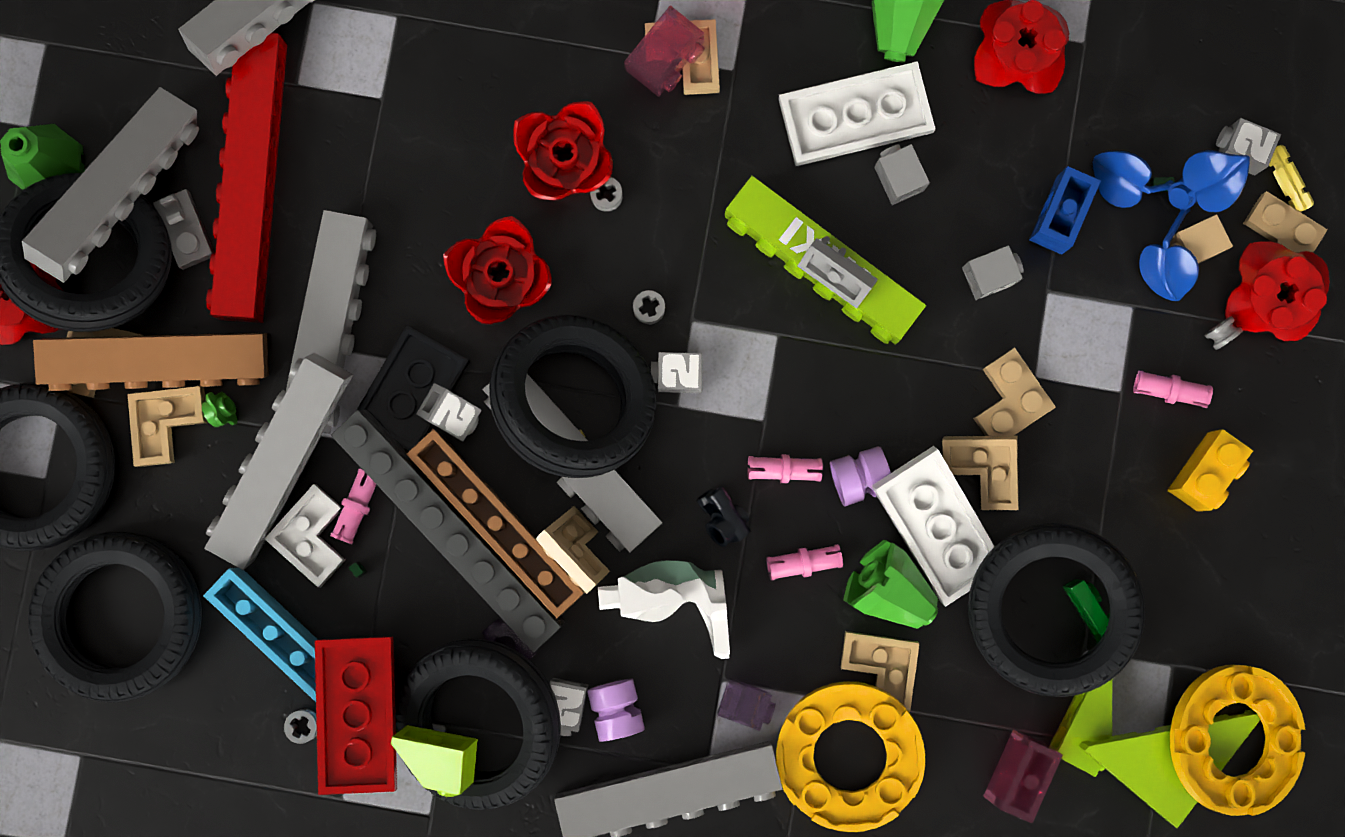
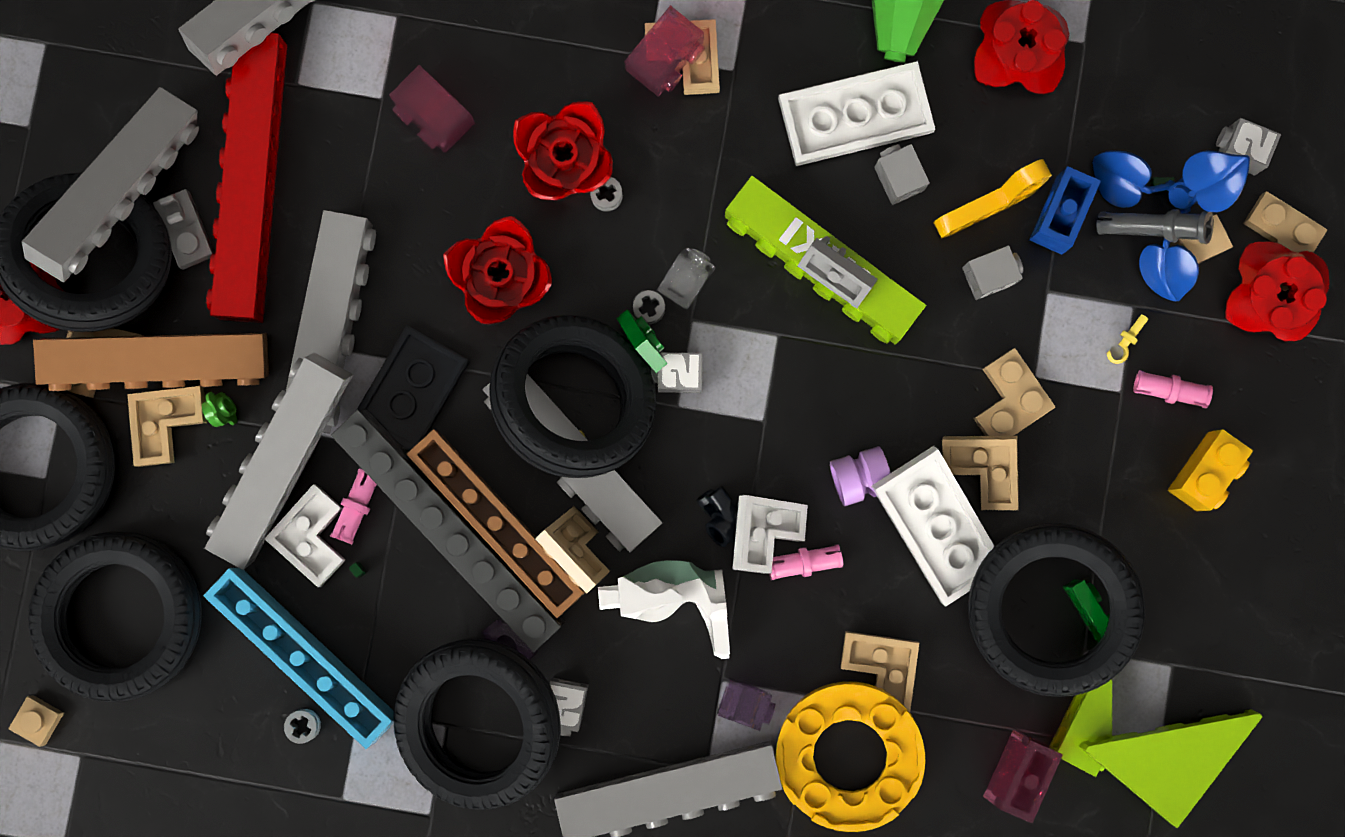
(36, 720): none -> tan plate
(39, 153): bright green cone -> none
(355, 715): red plate -> none
(431, 109): none -> clear pink brick
(438, 758): slope -> none
(449, 412): brick -> none
(616, 710): lavender wheel -> none
(643, 339): none -> green plate
(686, 277): none -> clear bracket
(758, 525): none -> white plate
(784, 468): bright pink pin -> none
(891, 588): bright green cone -> none
(1016, 189): none -> yellow beam
(1128, 337): none -> light yellow hand
(1171, 225): none -> dark grey pin
(1223, 333): light grey bush -> none
(1282, 754): yellow plate -> none
(1290, 180): light yellow axle -> none

